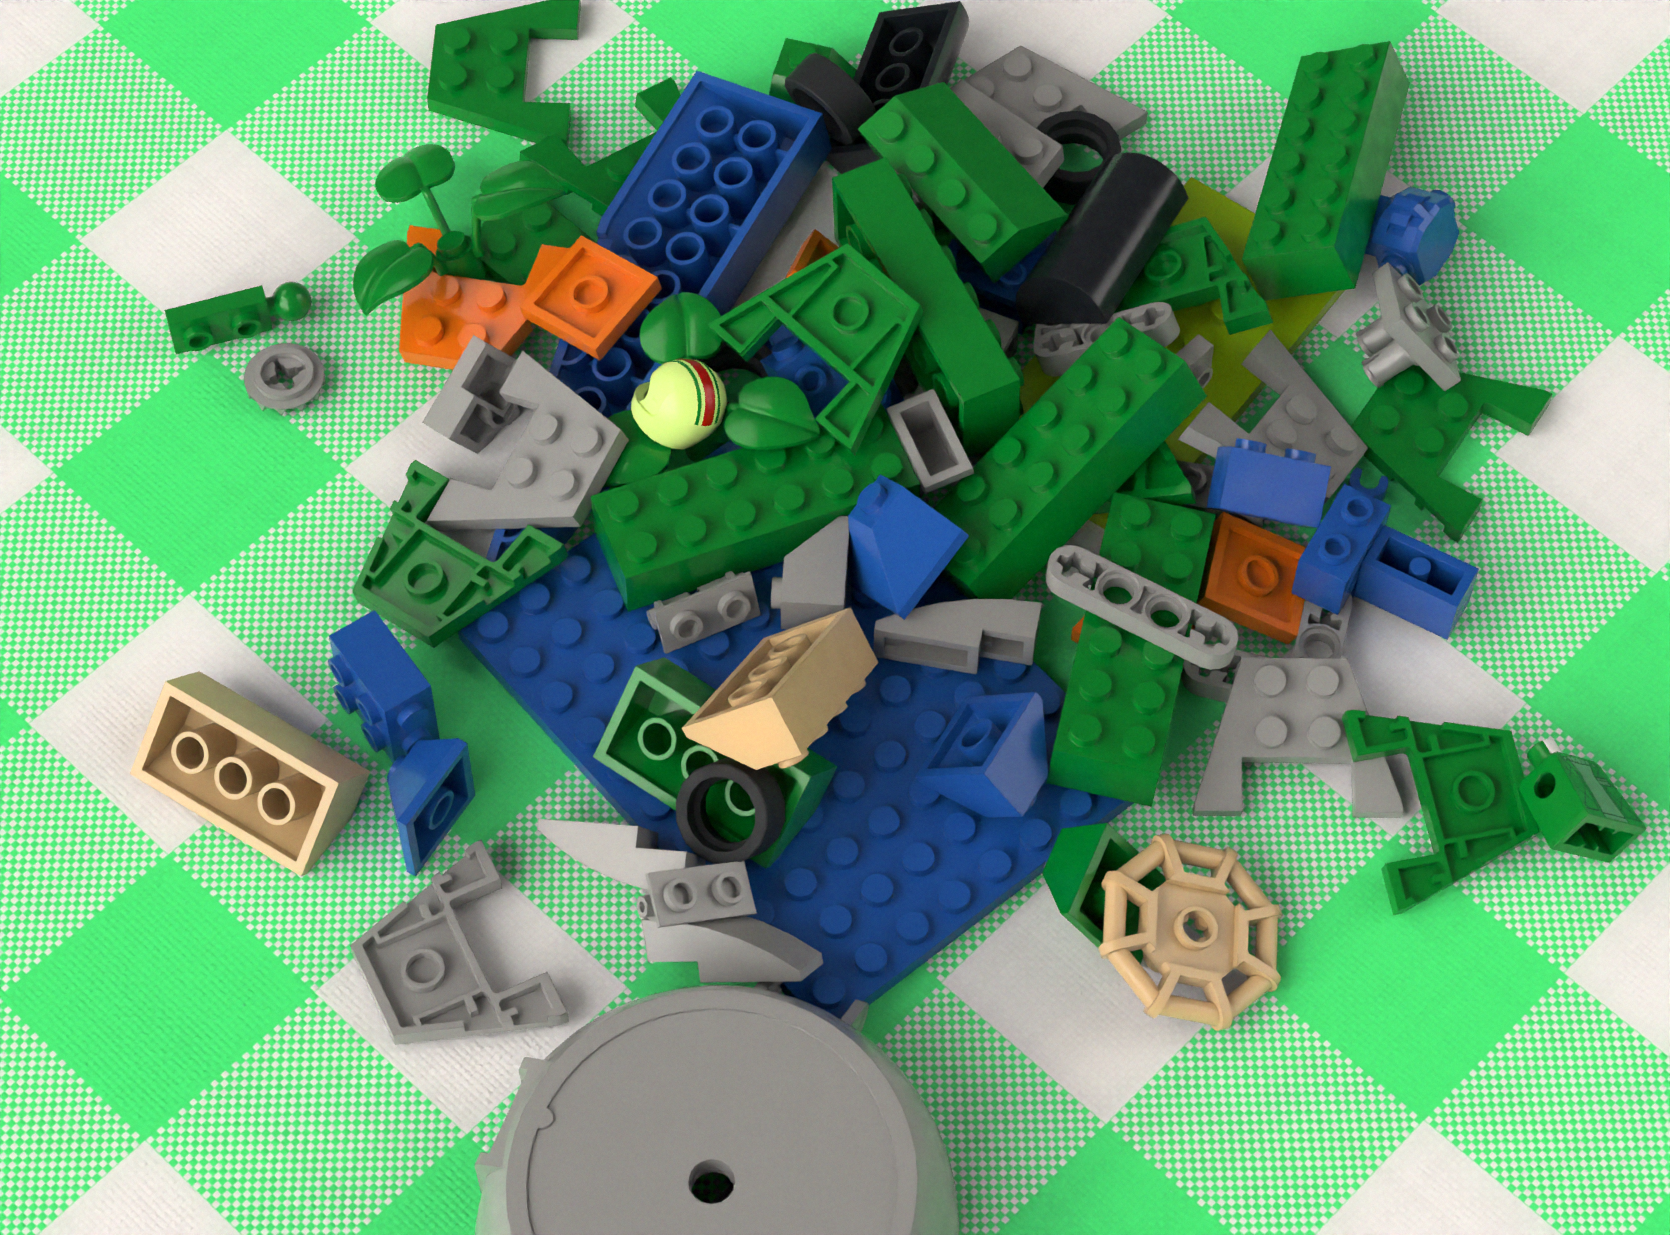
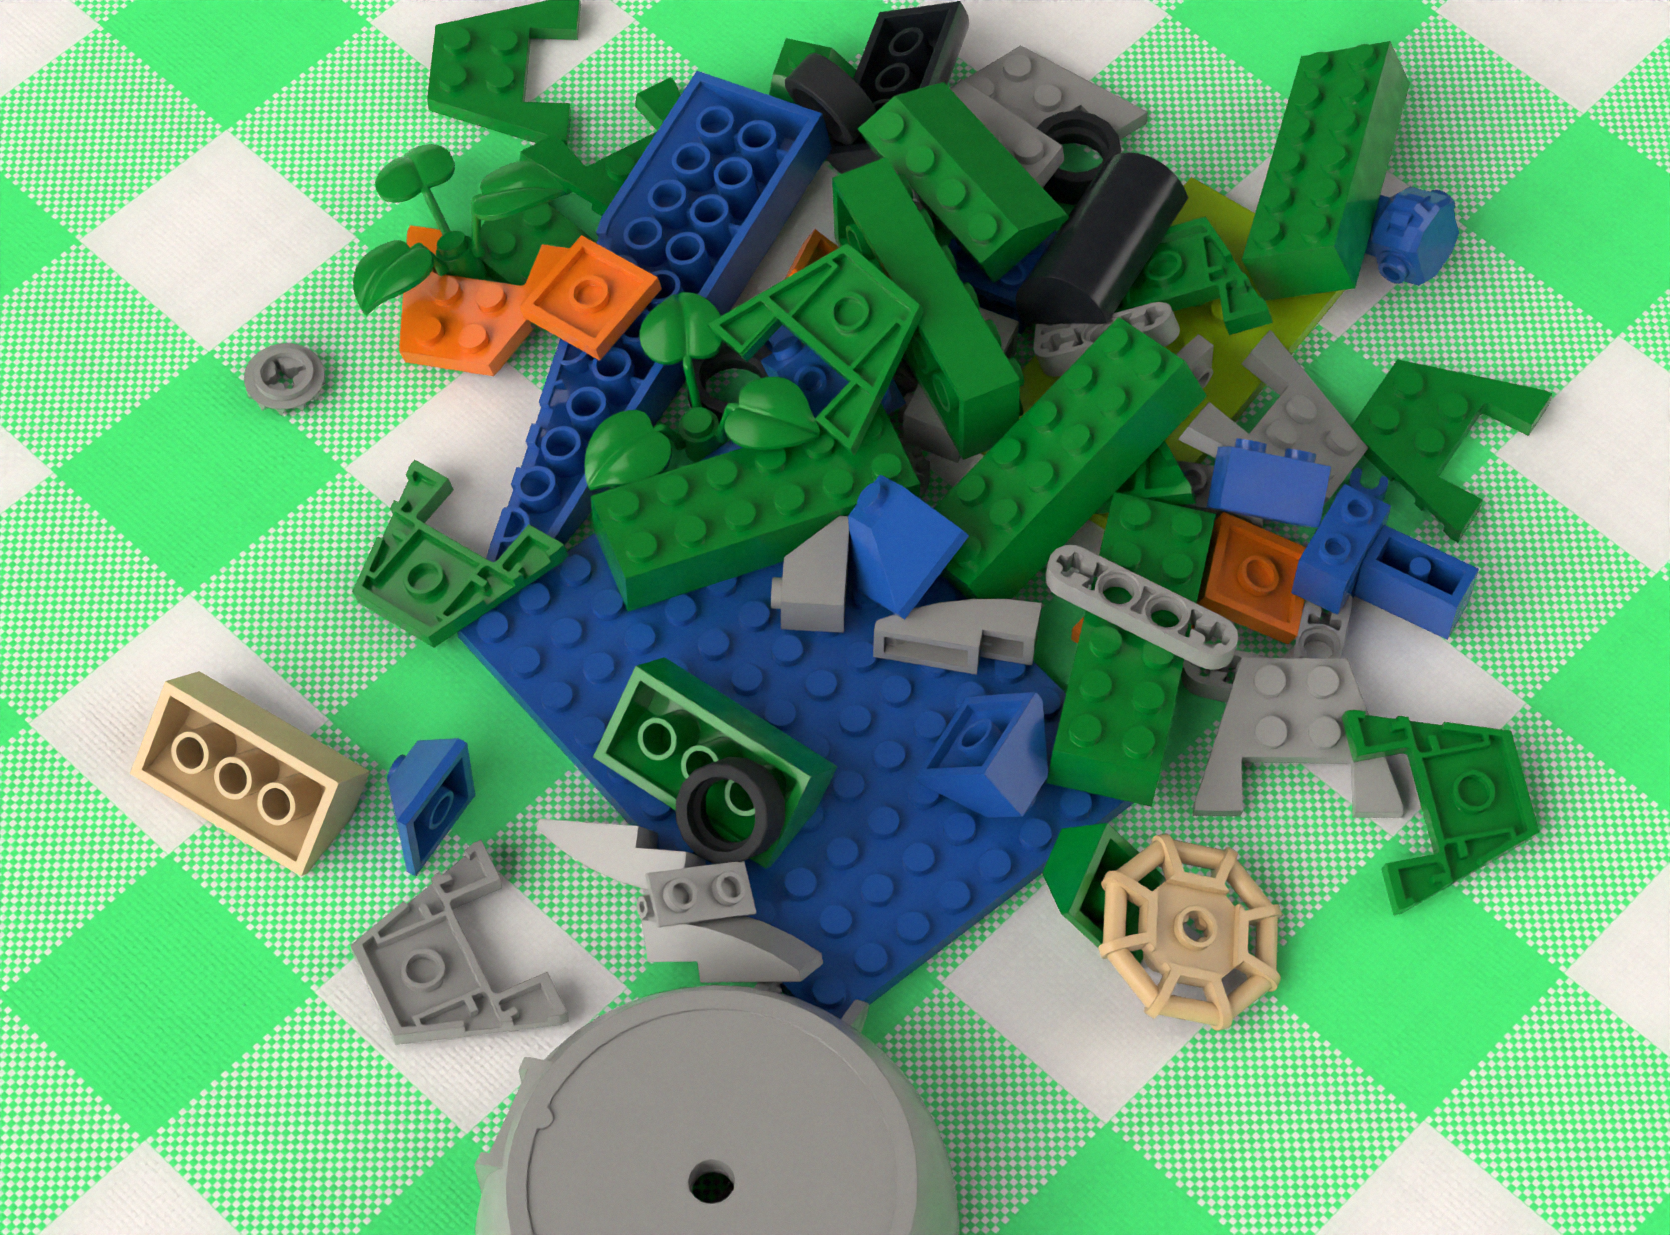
(234, 316): green plate -> none
(382, 686): blue brick -> none
(470, 402): light grey slope -> none
(552, 469): light grey wing -> none
(680, 403): yellowish green helmet -> none
(705, 613): light grey hinge -> none
(785, 692): tan slope -> none
(929, 441): light grey slope -> none
(1407, 333): light grey plate -> none
(1577, 805): green torso -> none

